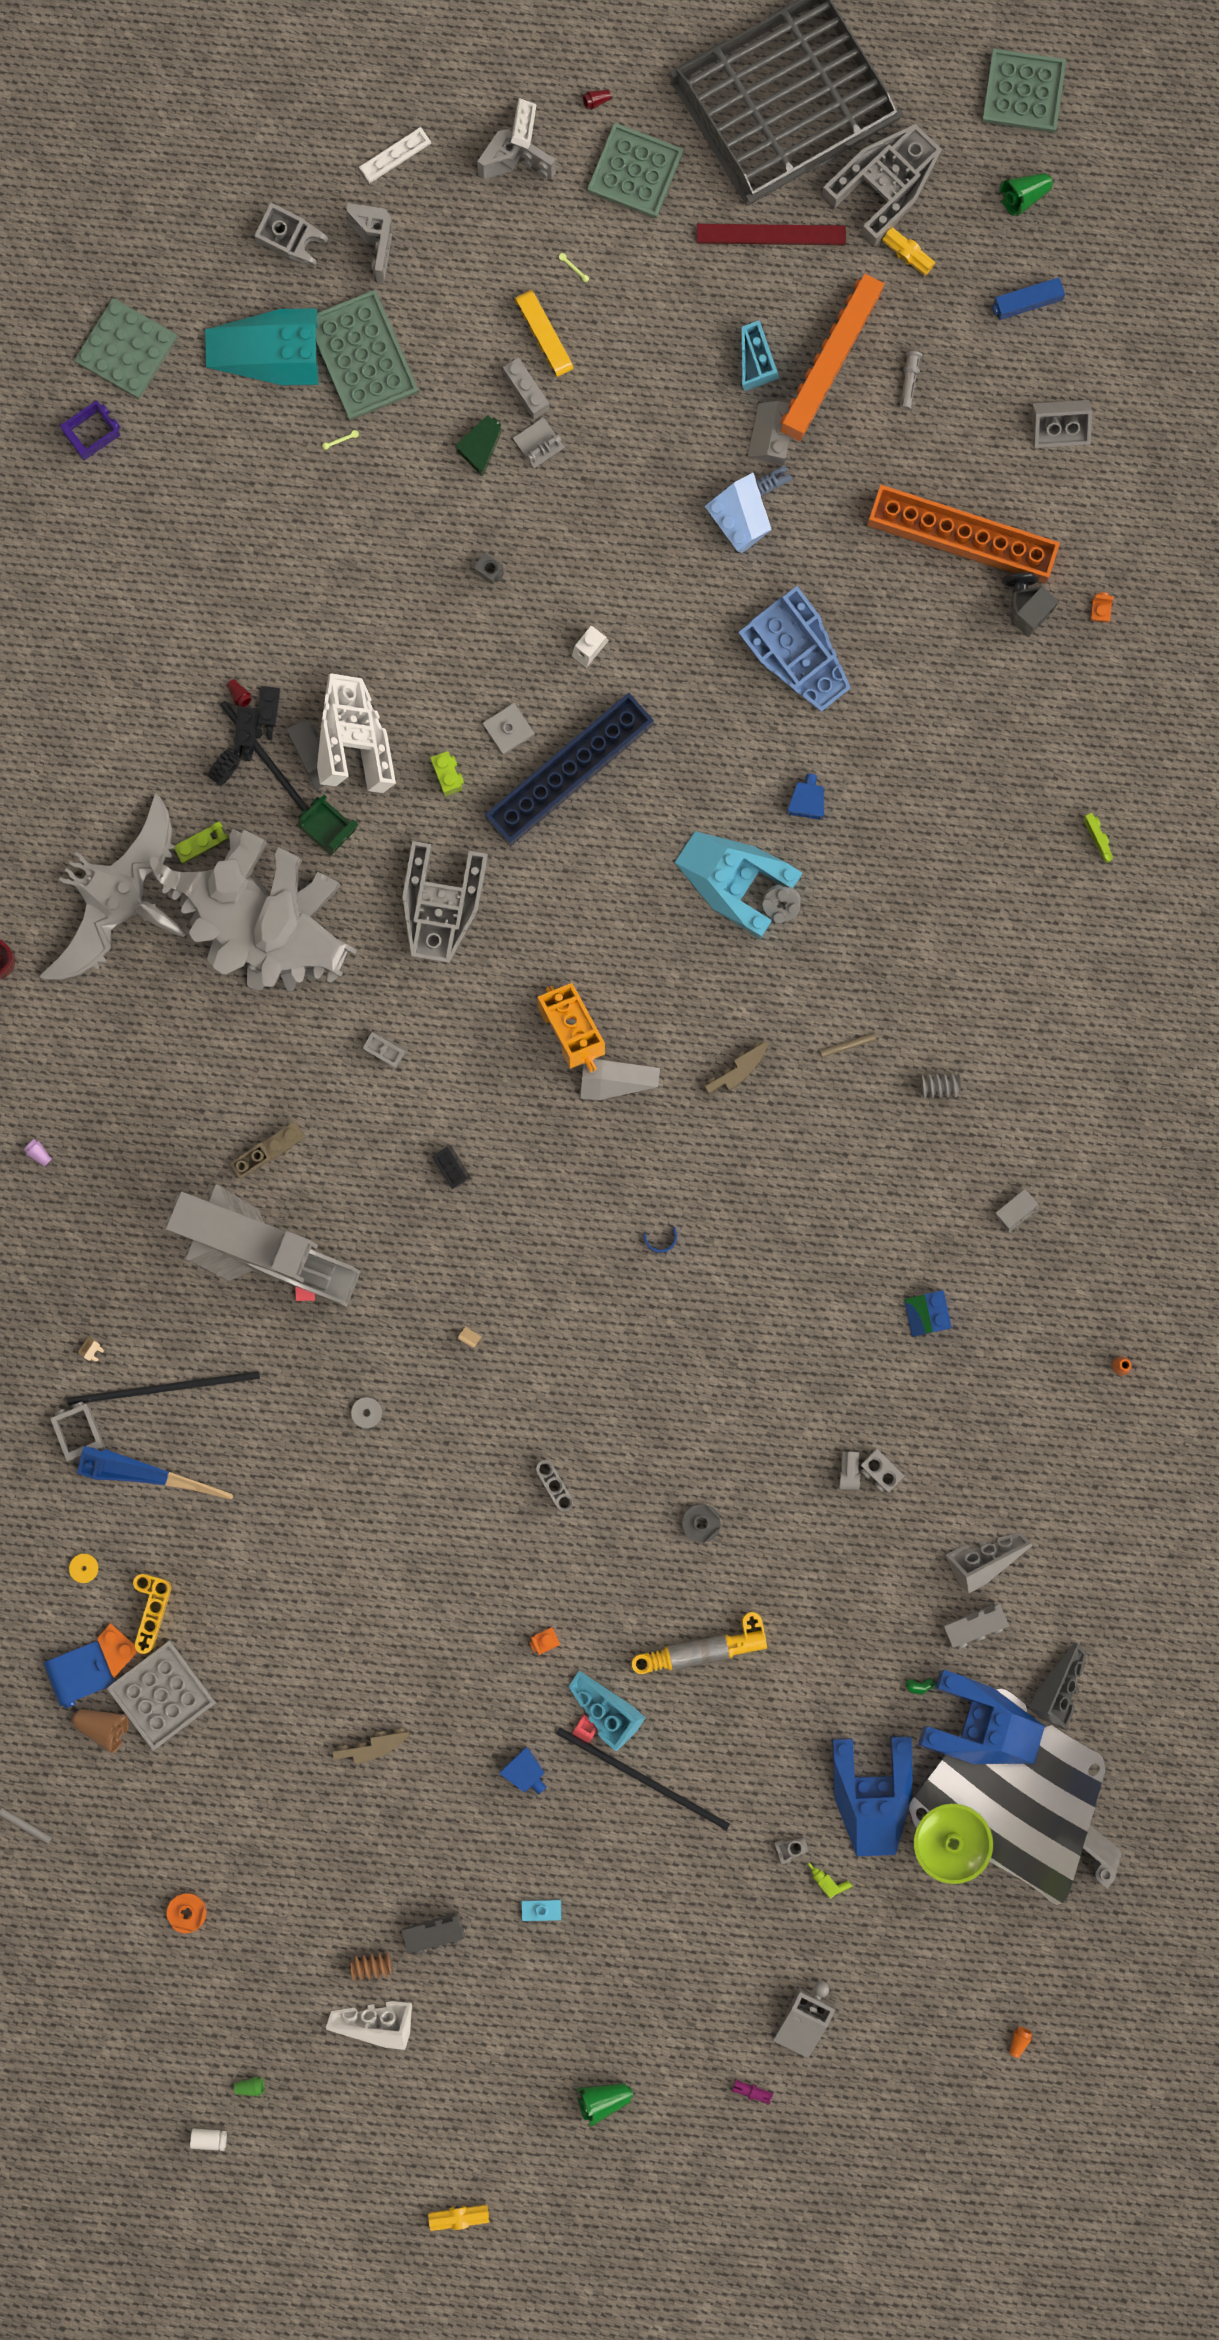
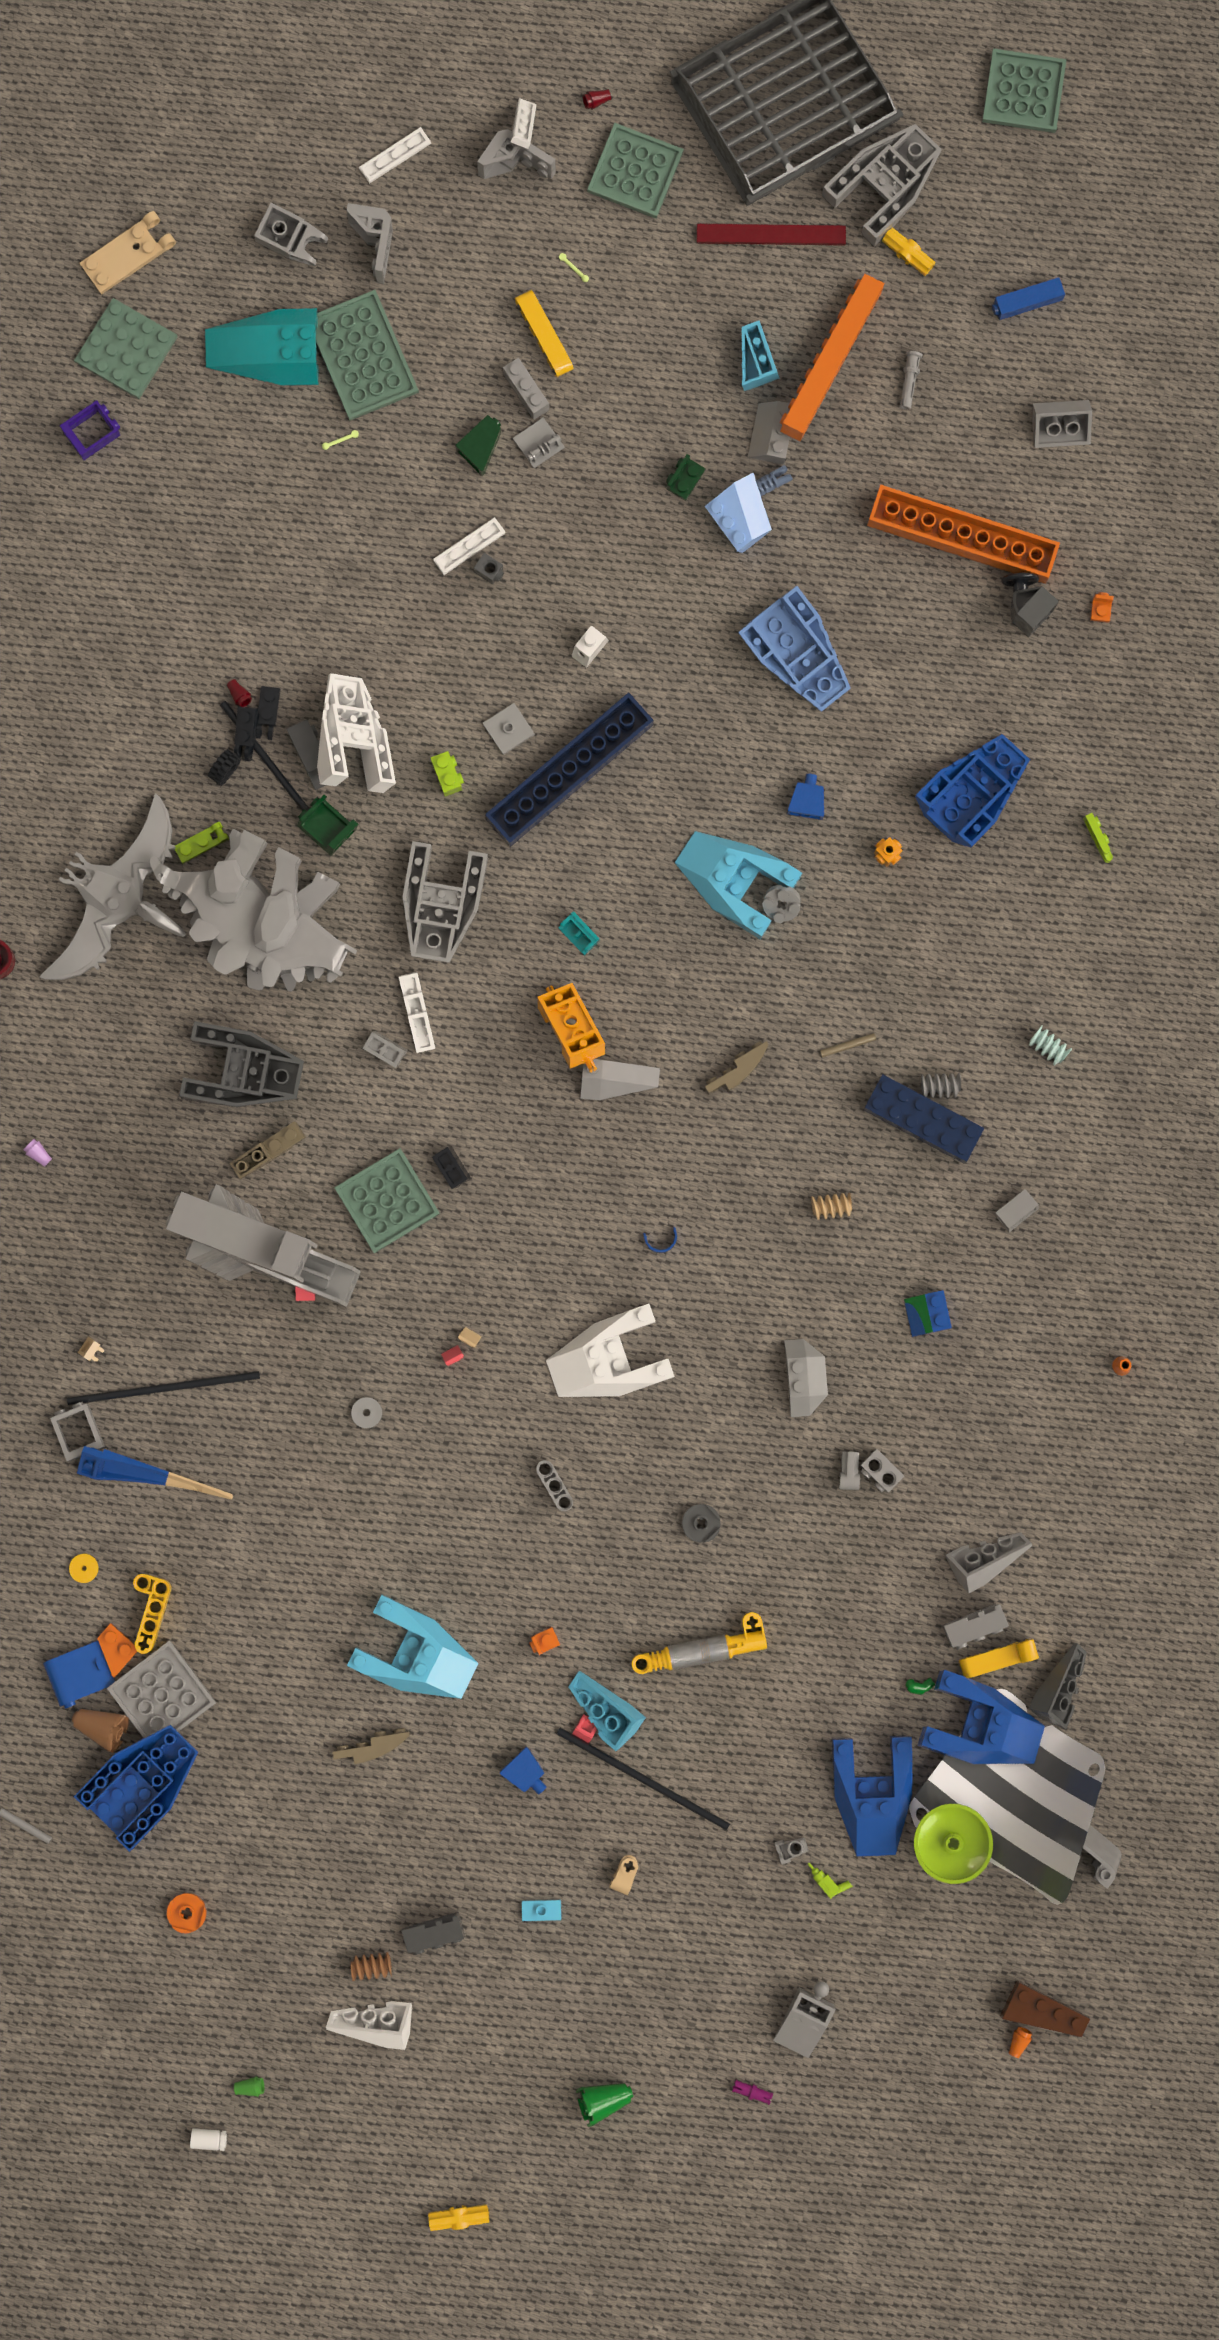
(120, 260): none -> tan hinge
(139, 1784): none -> blue wedge
(252, 1071): none -> dark grey wedge
(387, 1200): none -> sand green plate
(416, 1012): none -> white slope
(426, 1660): none -> medium azure wedge
(452, 1355): none -> coral slope
(469, 546): none -> white tile
(579, 933): none -> teal hinge
(597, 1362): none -> white wedge
(624, 1878): none -> tan piece
(685, 477): none -> dark green bracket
(805, 1377): none -> light grey wedge
(831, 1206): none -> tan piece
(888, 858): none -> light orange brick
(923, 1119): none -> dark blue brick
(973, 791): none -> blue wedge
(999, 1658): none -> yellow beam
(1024, 191): green cone -> none
(1039, 2010): none -> reddish brown wedge
(1049, 1046): none -> light aqua piece

